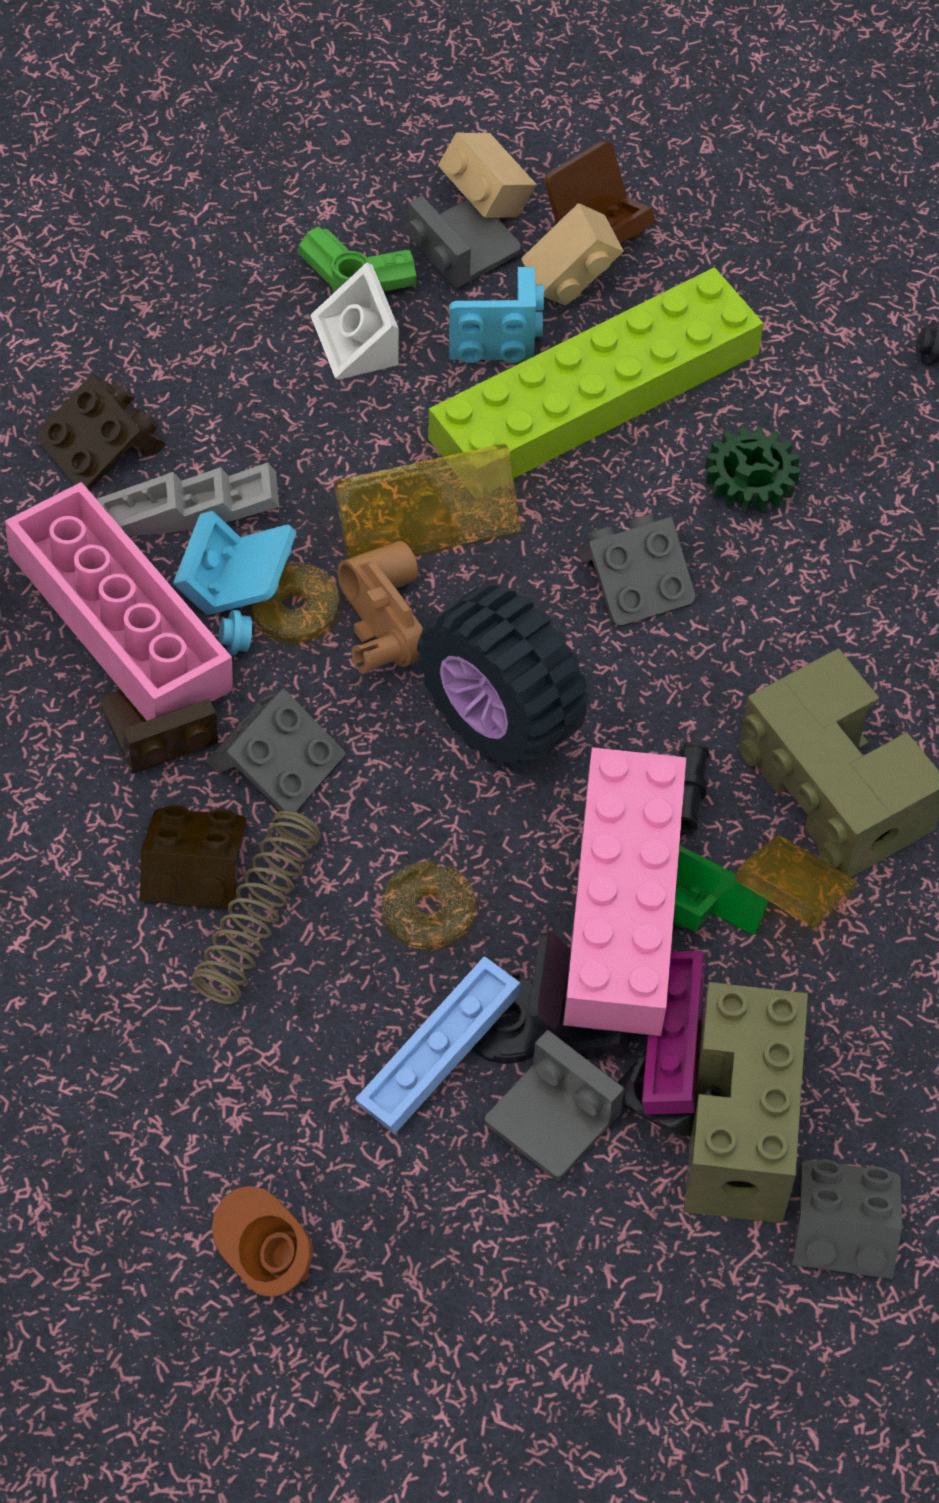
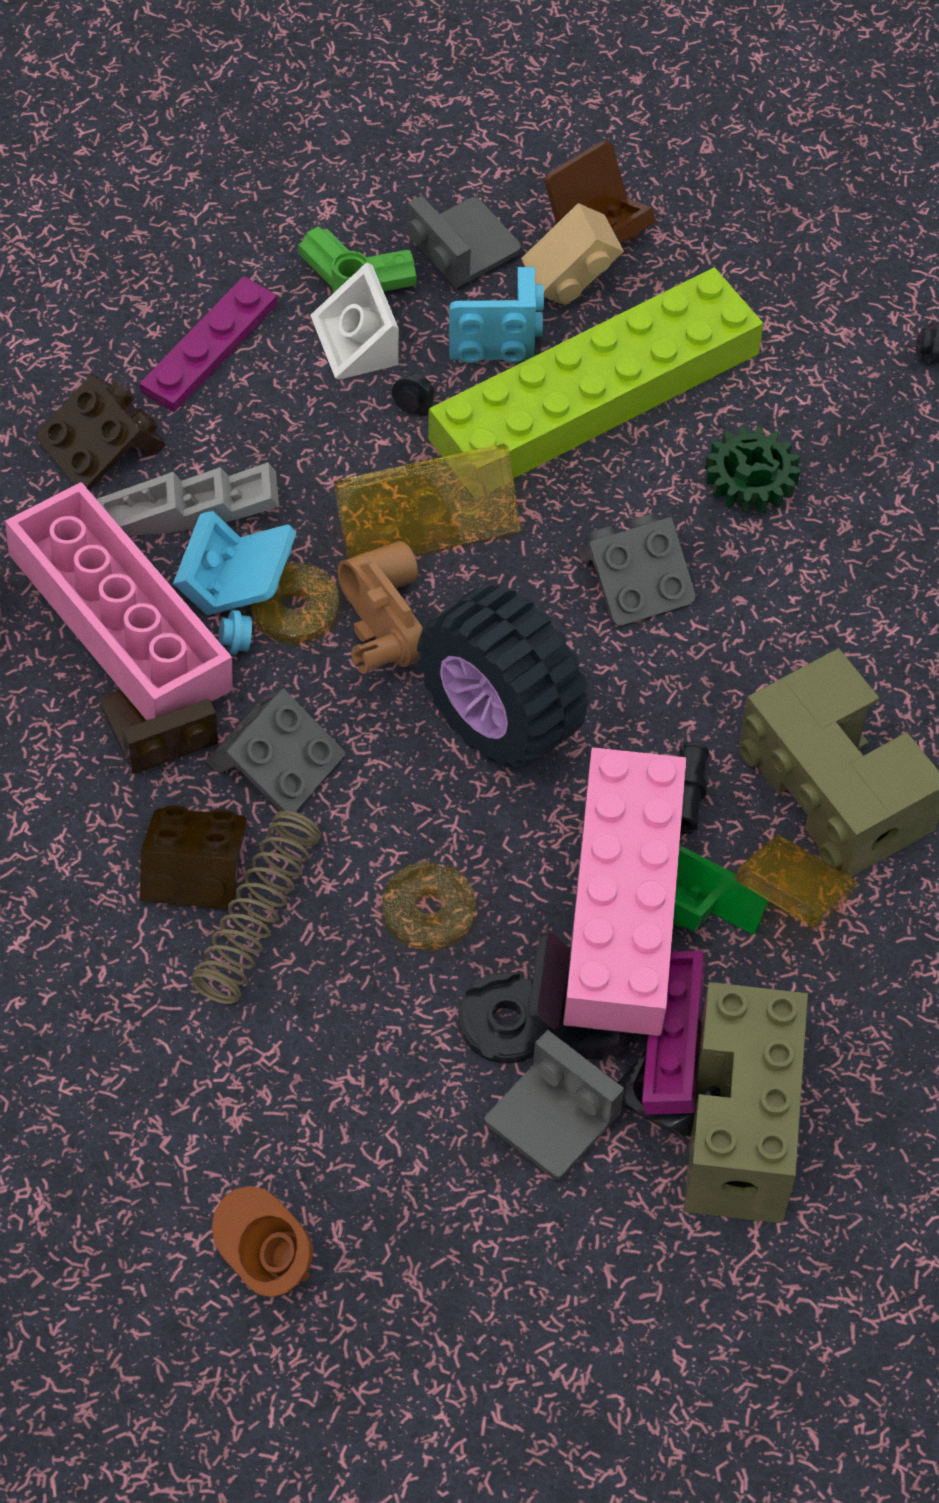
(208, 344): none -> magenta plate
(413, 394): none -> black plate
(439, 1045): light blue plate -> none
(487, 175): tan brick -> none
(848, 1219): dark grey bracket -> none

